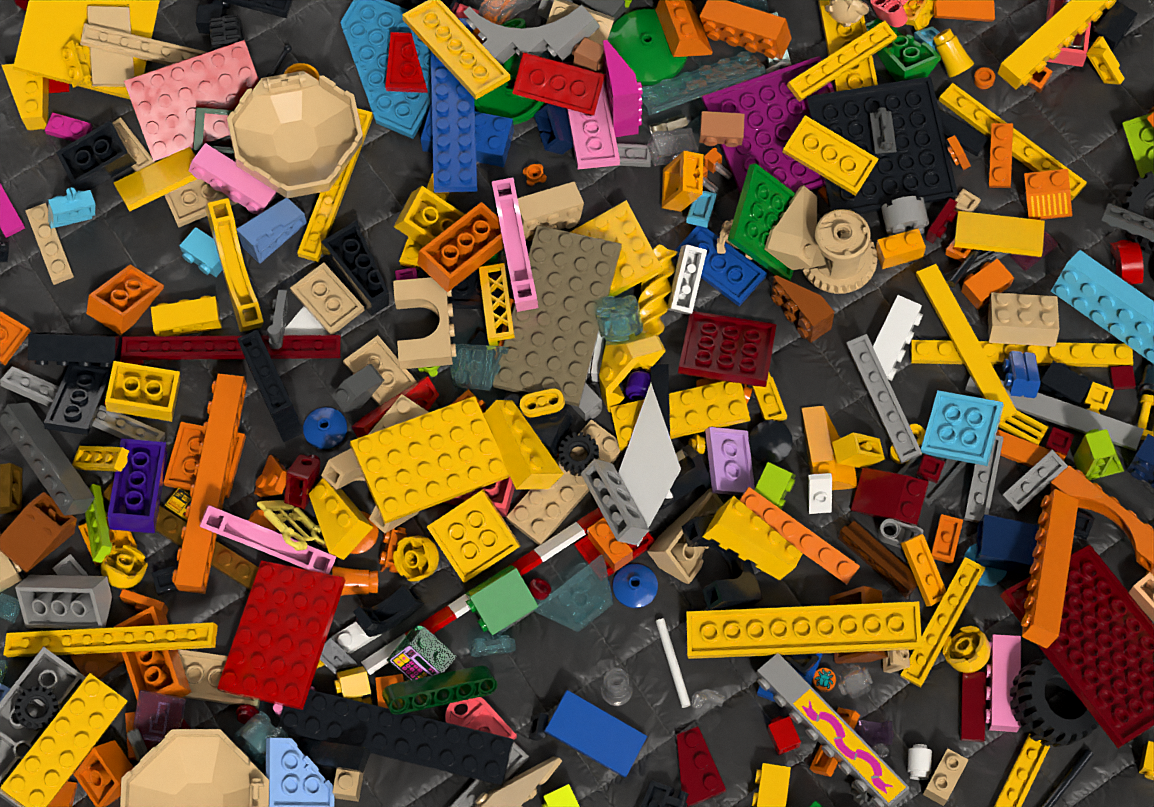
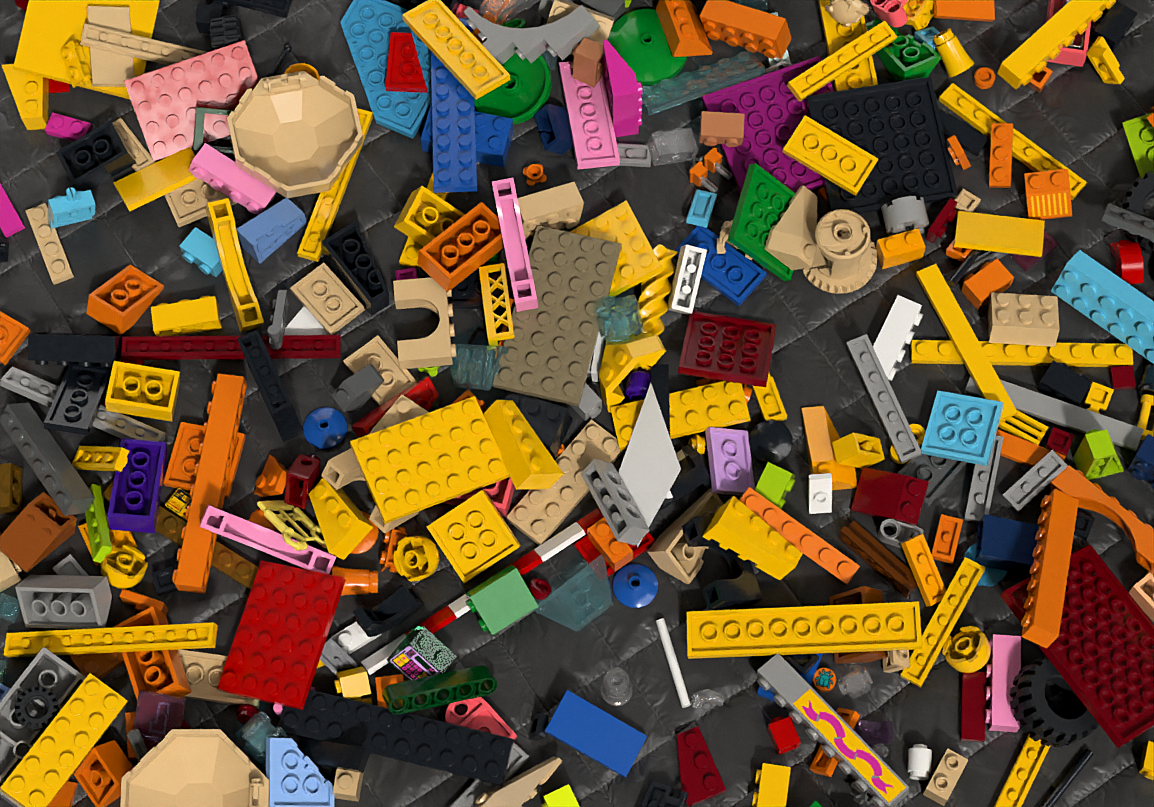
(501, 645): clear light blue plate -> none
(542, 401): yellow plate -> none
(558, 84): red tile -> none
(577, 441): black tyre -> none
(669, 124): dark tan plate -> none
(679, 176): light orange window -> none
(803, 307): dark orange slope -> none
(883, 131): dark grey hinge -> none
(930, 468): dark red tile -> none
(1022, 374): blue brick -> none

